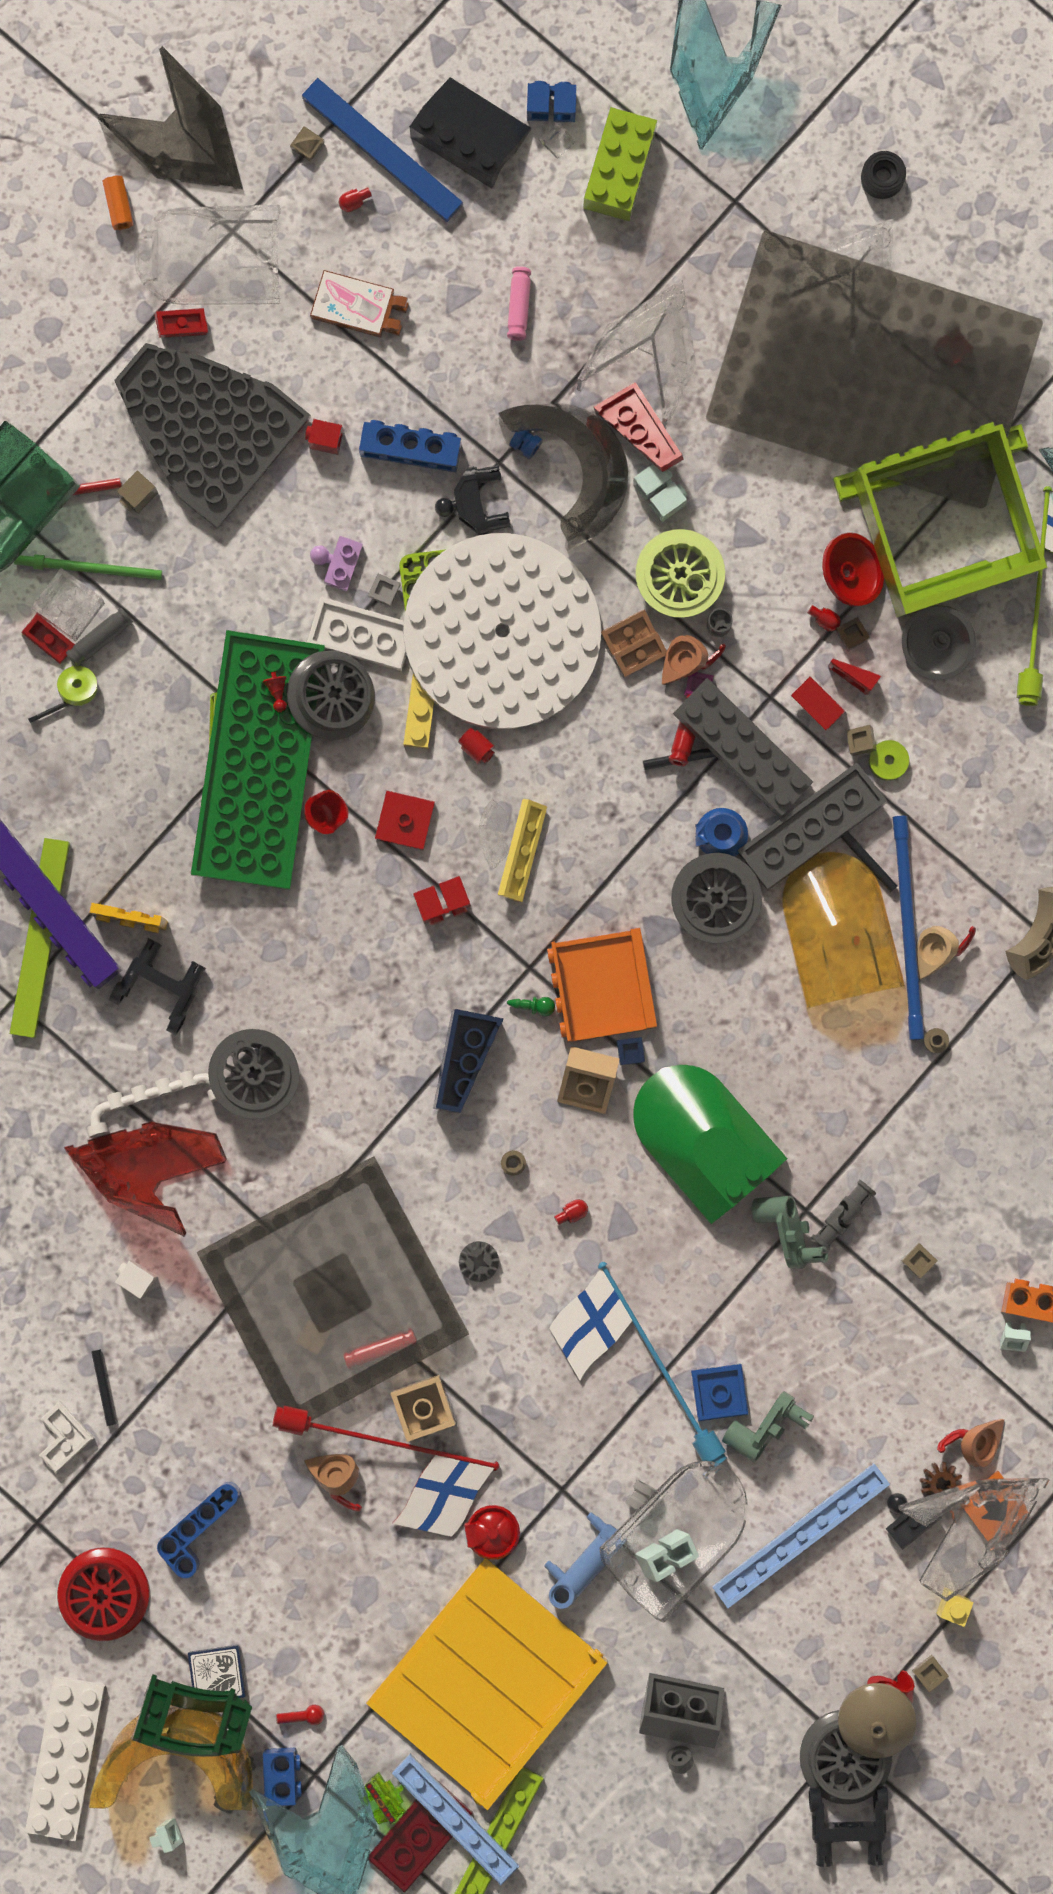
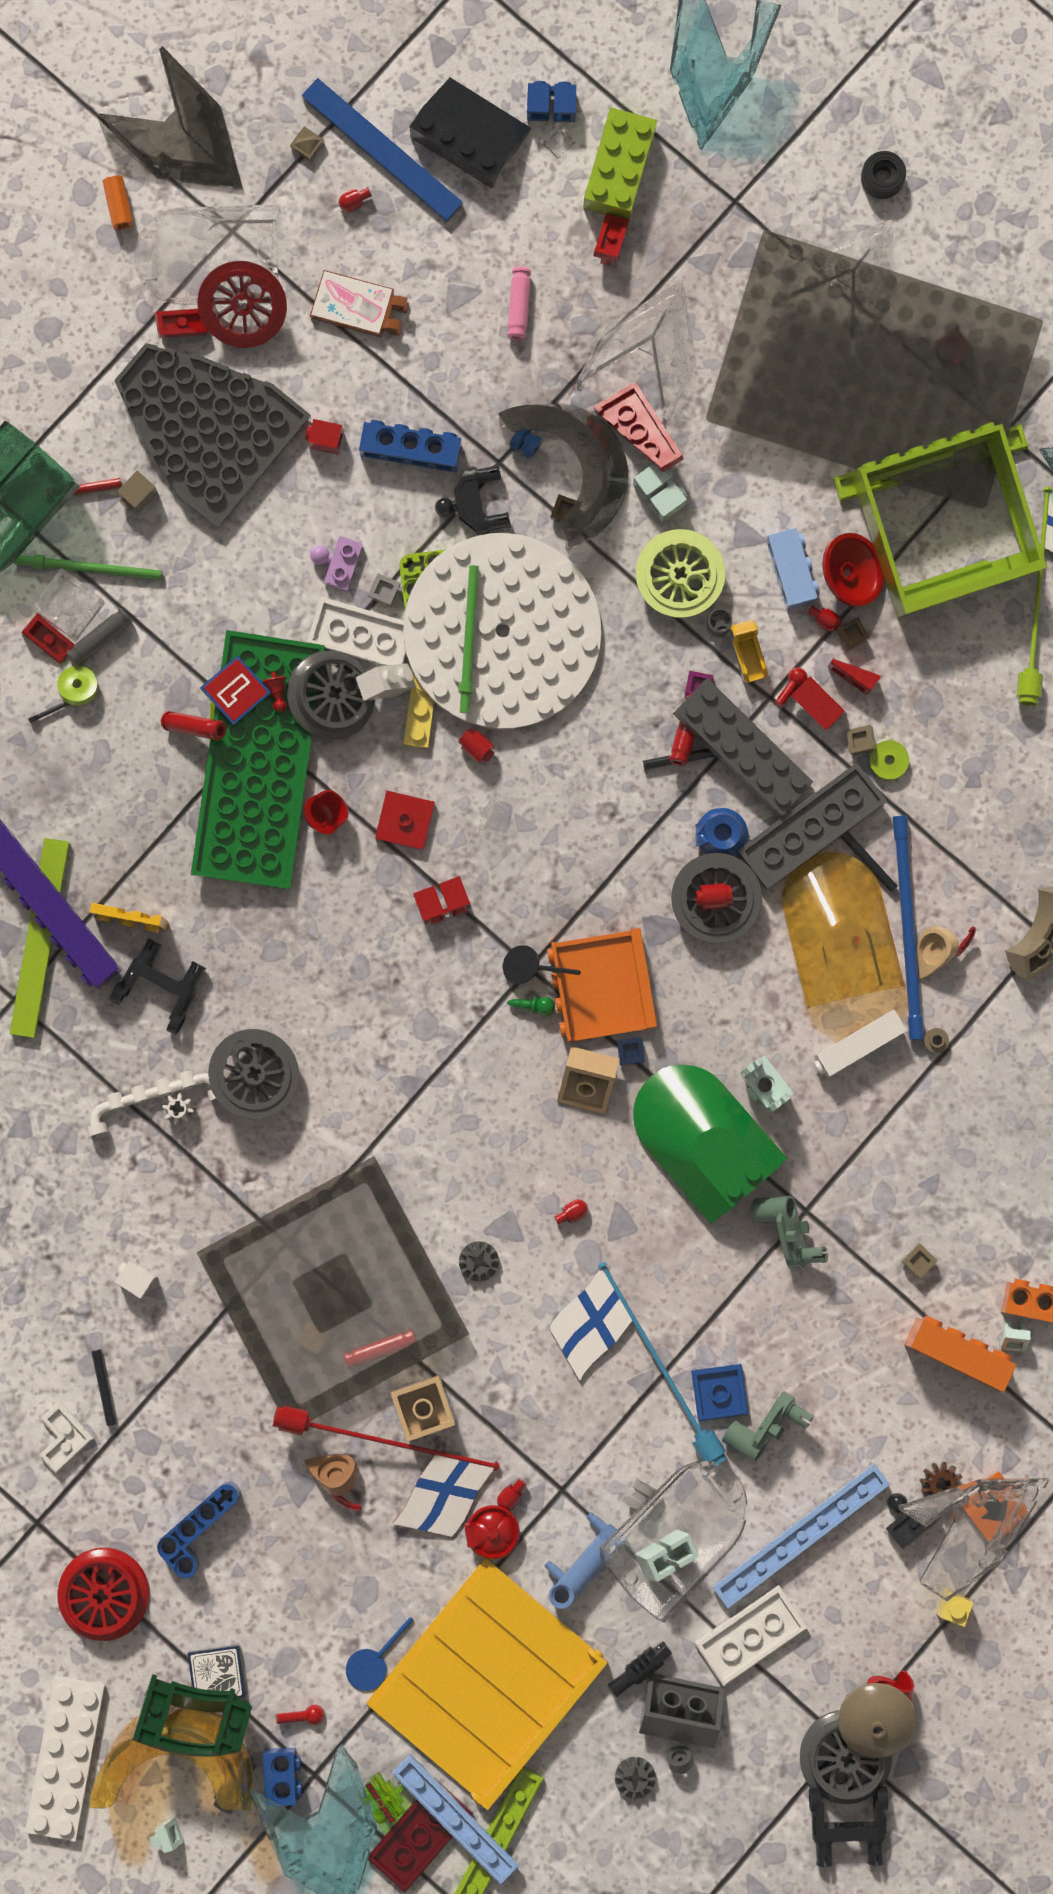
(134, 1163): clear red windscreen -> none
(174, 1102): none -> white gear
(193, 725): none -> red axle
(226, 331): none -> red piece
(235, 690): none -> red tile
(367, 1667): none -> blue piece
(385, 681): none -> white brick
(464, 1053): dark blue wedge -> none
(466, 686): none -> bright green bar
(511, 1495): none -> red cylinder
(521, 1163): dark tan plate -> none
(522, 850): light yellow plate -> none
(523, 963): none -> black piece
(562, 507): none -> dark brown plate
(611, 238): none -> red hinge
(633, 643): medium nougat slope -> none
(640, 1668): none -> black hinge
(644, 1770): none -> dark grey gear
(686, 657): nougat piece -> none
(714, 896): none -> red brick
(748, 651): none -> yellow animal
(750, 1635): none -> white tile
(779, 1091): none -> light aqua piece
(792, 568): none -> light blue brick
(796, 678): none -> red bar
(846, 1211): dark grey piece -> none
(859, 1044): none -> white brick
(927, 653): dark grey dish -> none
(930, 1673): dark tan plate -> none
(960, 1354): none -> orange brick
(977, 1444): nougat piece -> none

